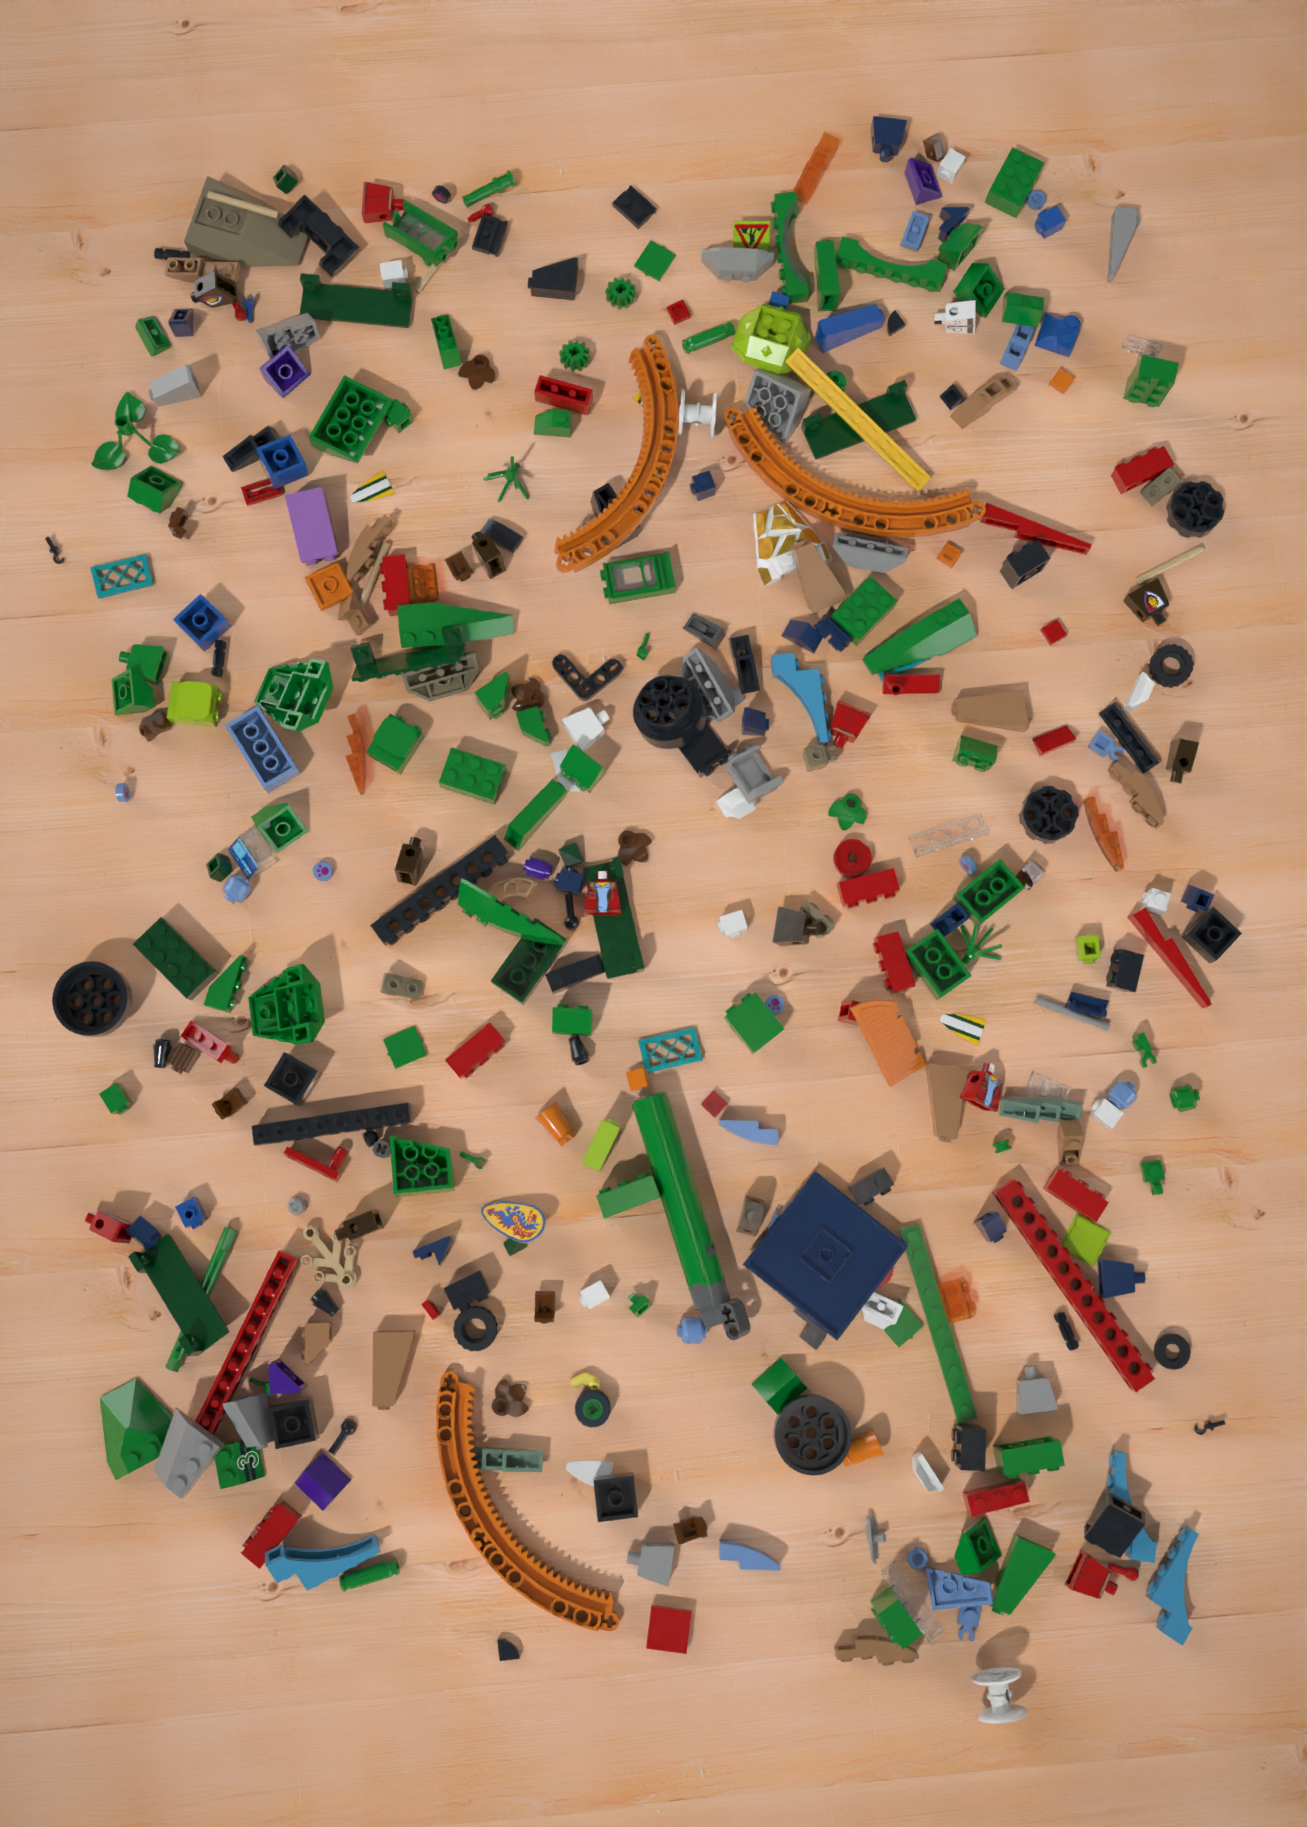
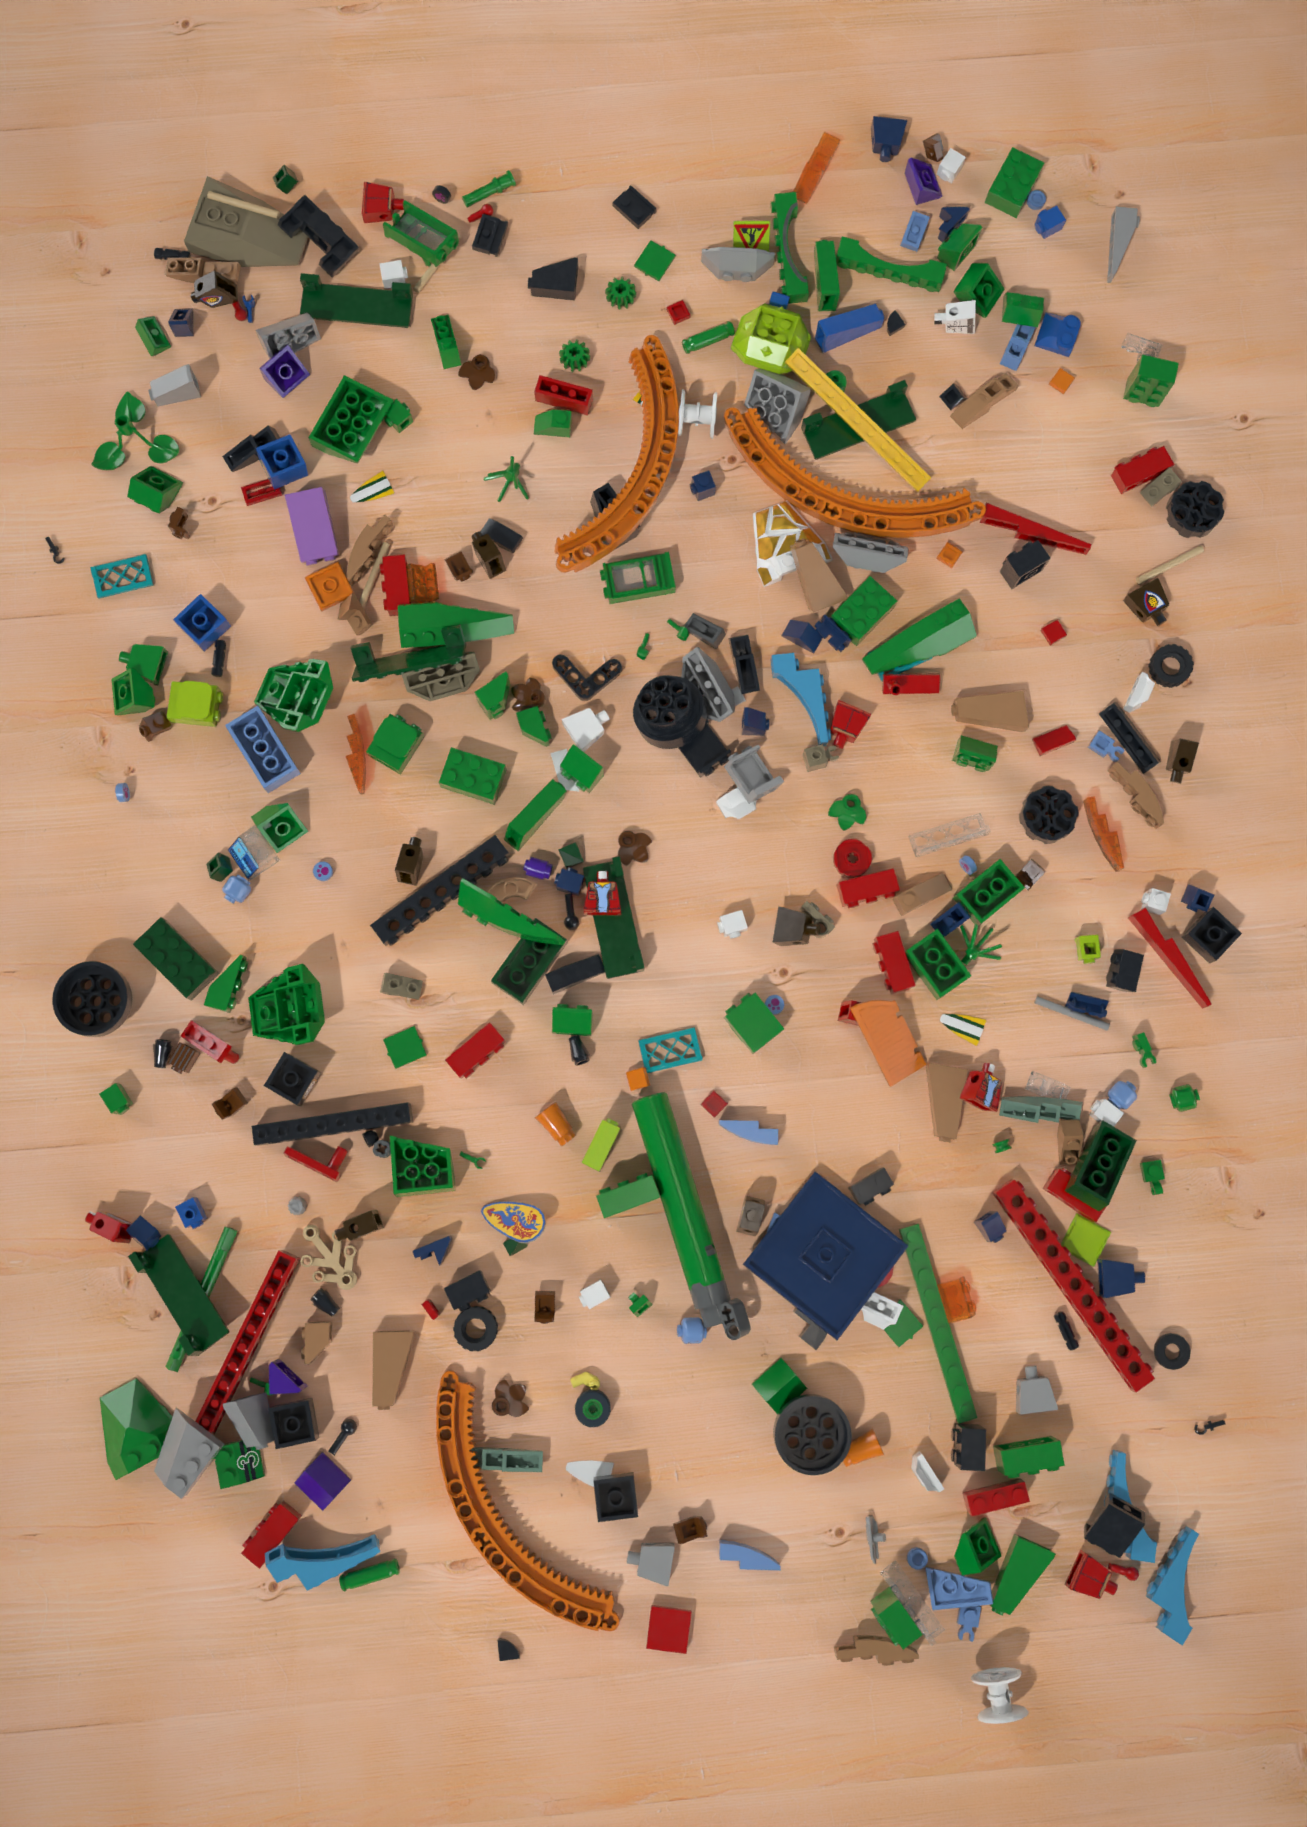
(683, 632): none -> green hand
(921, 894): none -> medium nougat slope
(1100, 1165): none -> dark green brick

